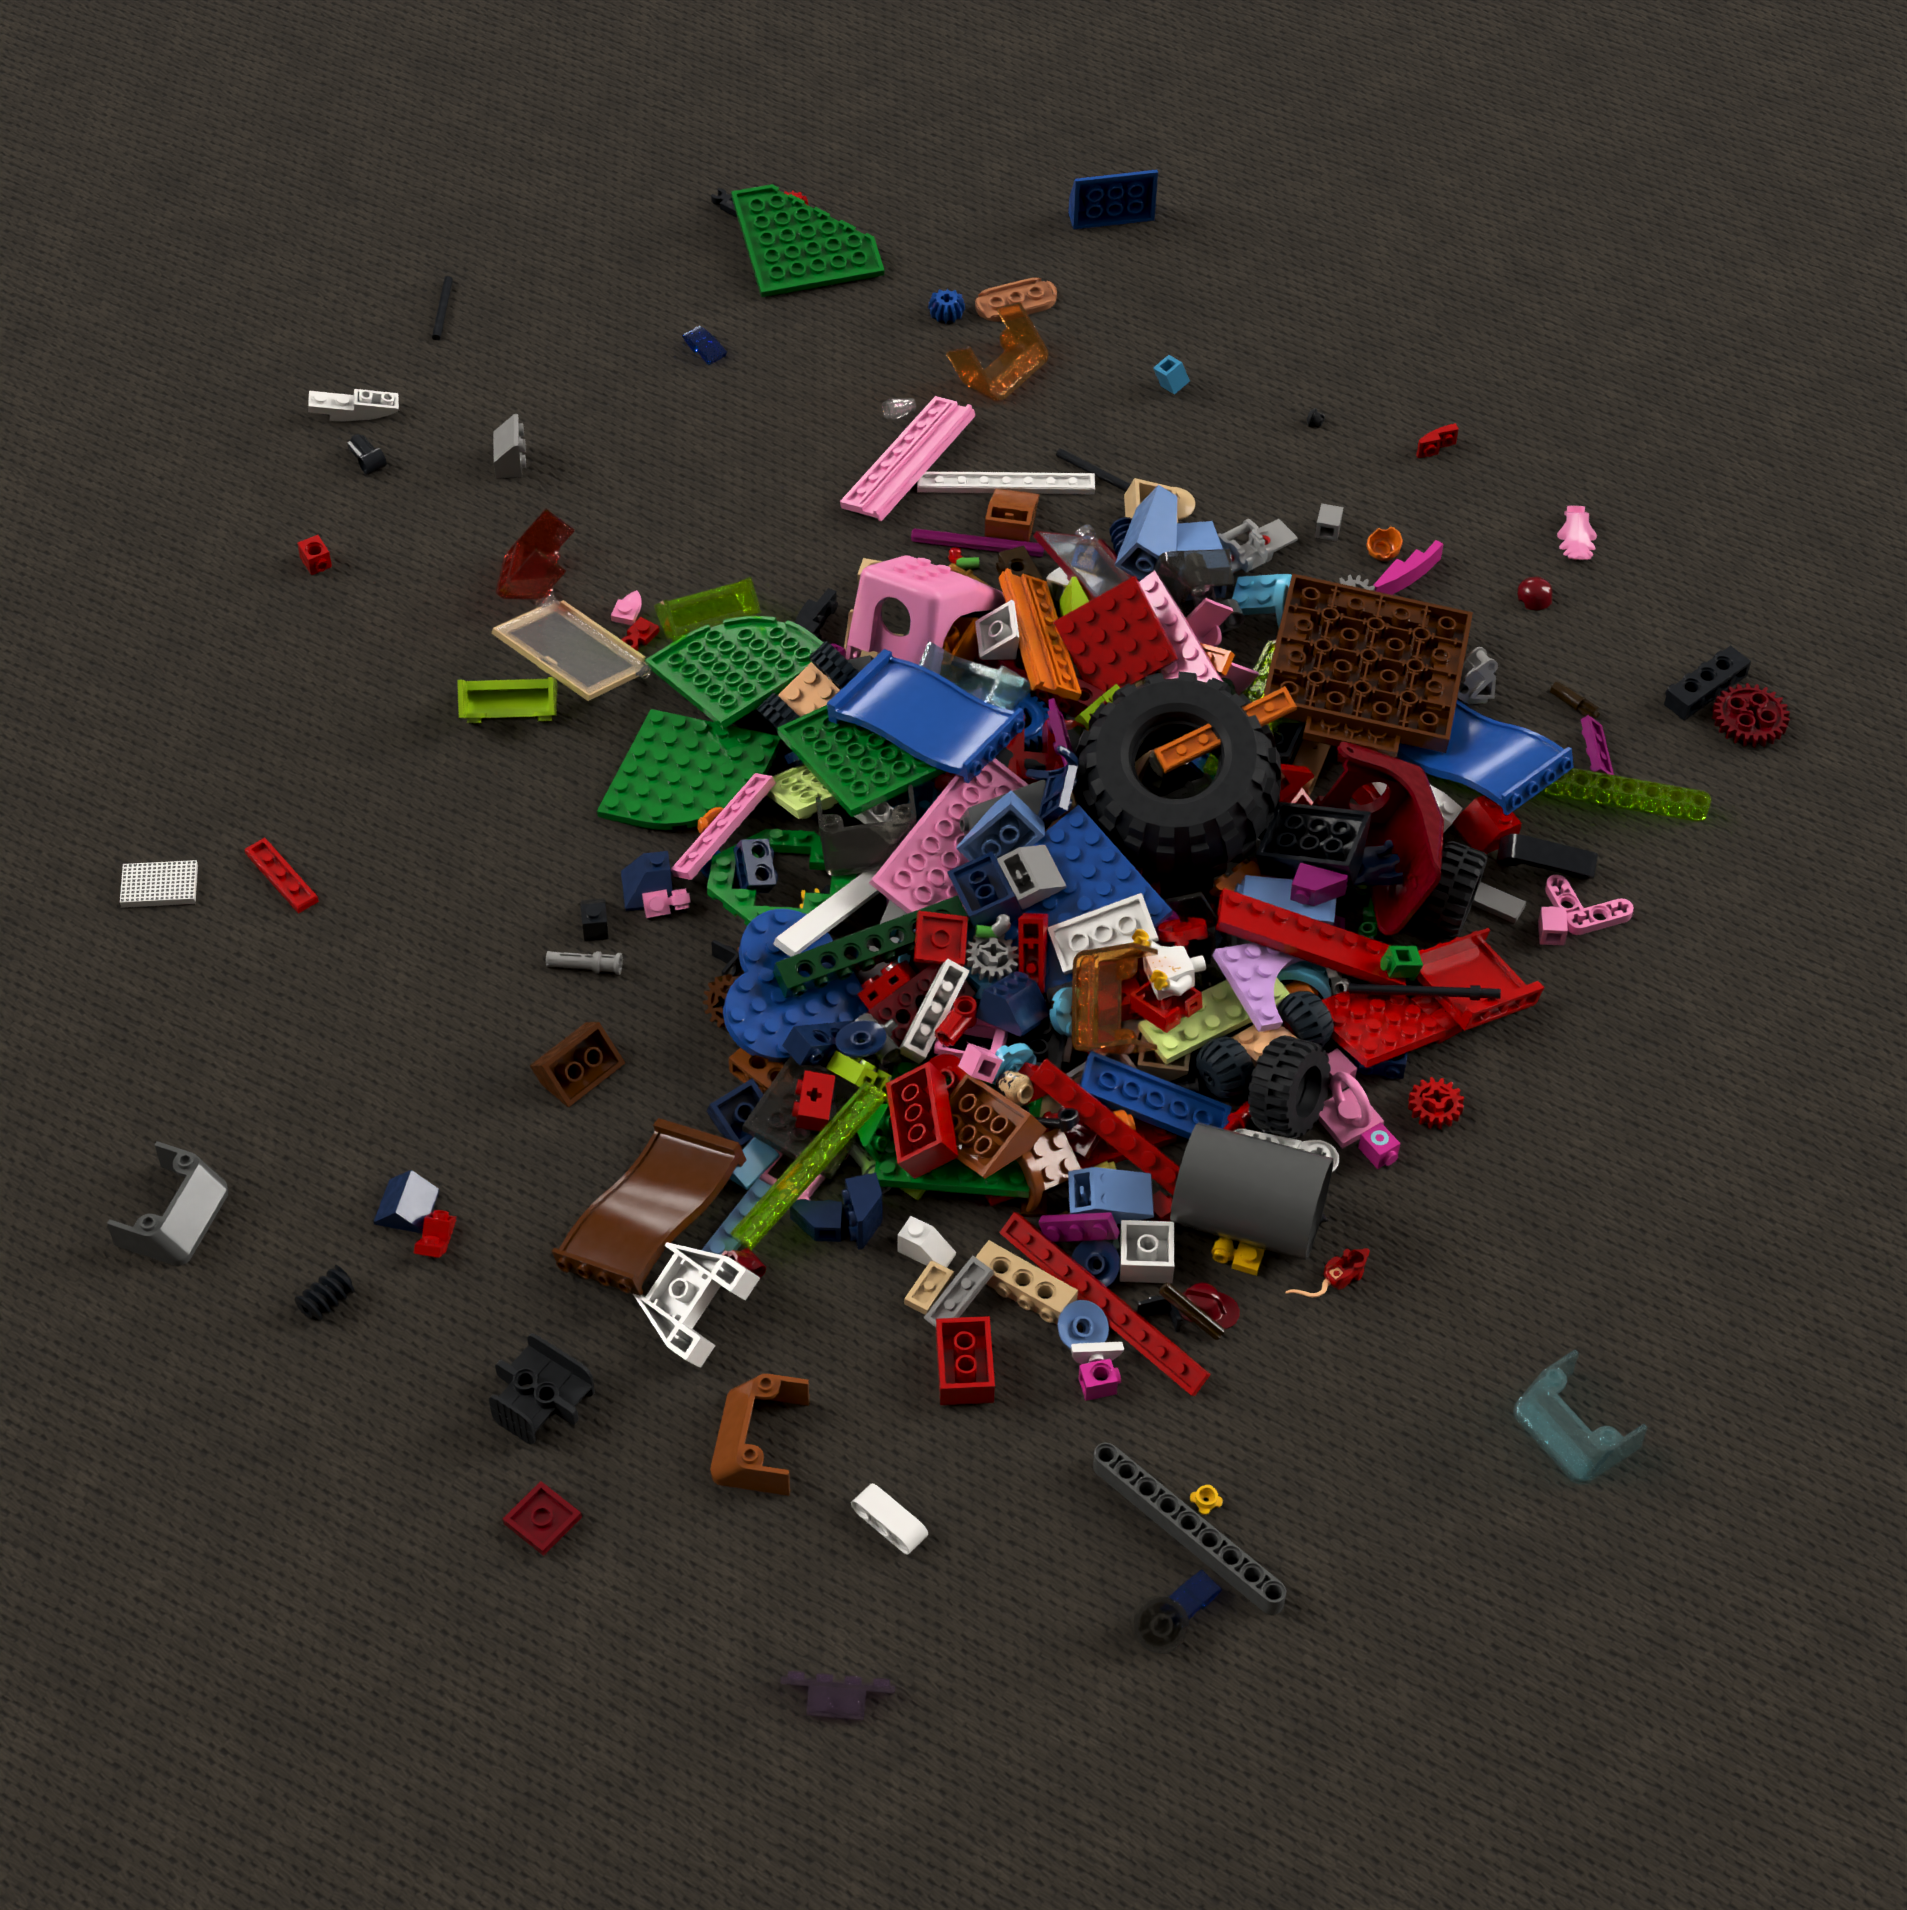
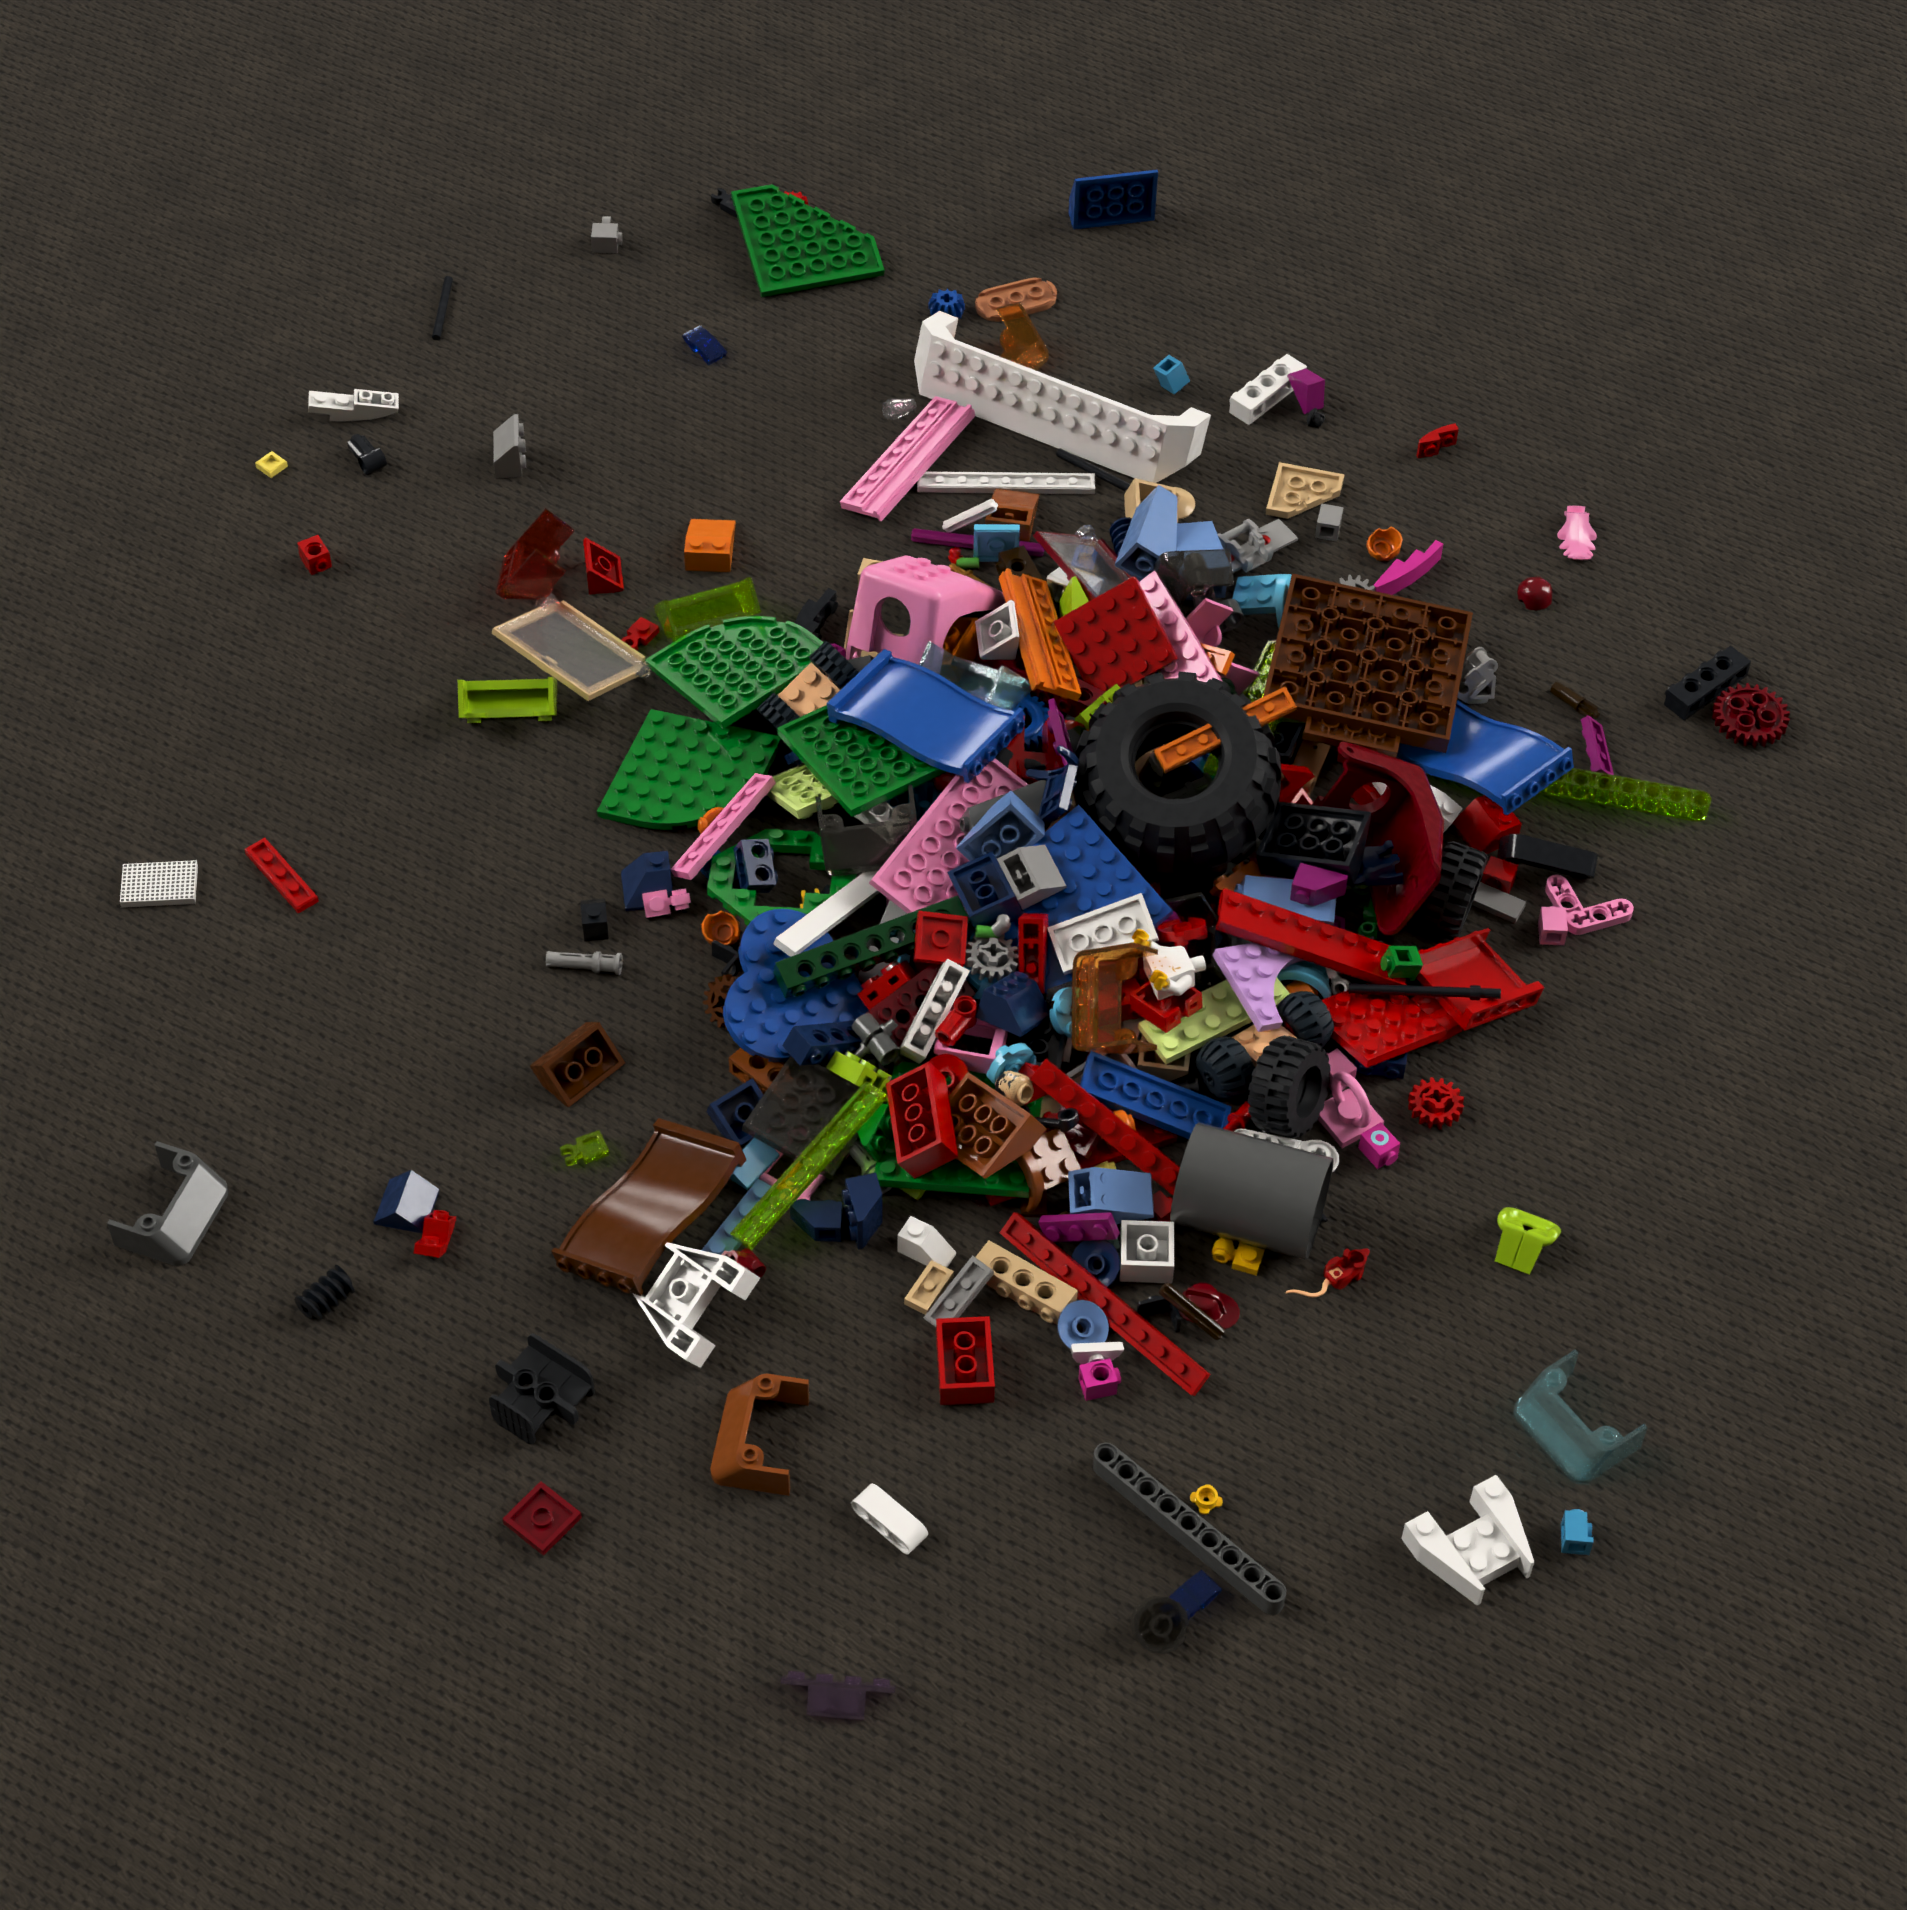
(271, 464): none -> light yellow tile
(588, 1147): none -> clear neon green plate
(602, 569): none -> red slope
(605, 236): none -> light grey brick
(627, 609): bright pink plate -> none
(709, 545): none -> orange slope
(721, 927): none -> orange hair
(814, 1101): red brick -> none
(861, 1038): dark blue dish -> none
(970, 516): none -> white axle
(980, 1063): bright pink brick -> none
(994, 538): none -> medium azure plate
(1054, 410): none -> white arch
(1264, 390): none -> white brick
(1301, 489): none -> tan plate
(1308, 389): none -> magenta slope
(1478, 1550): none -> white wedge
(1500, 874): none -> red brick
(1521, 1247): none -> lime piece
(1576, 1533): none -> dark azure brick

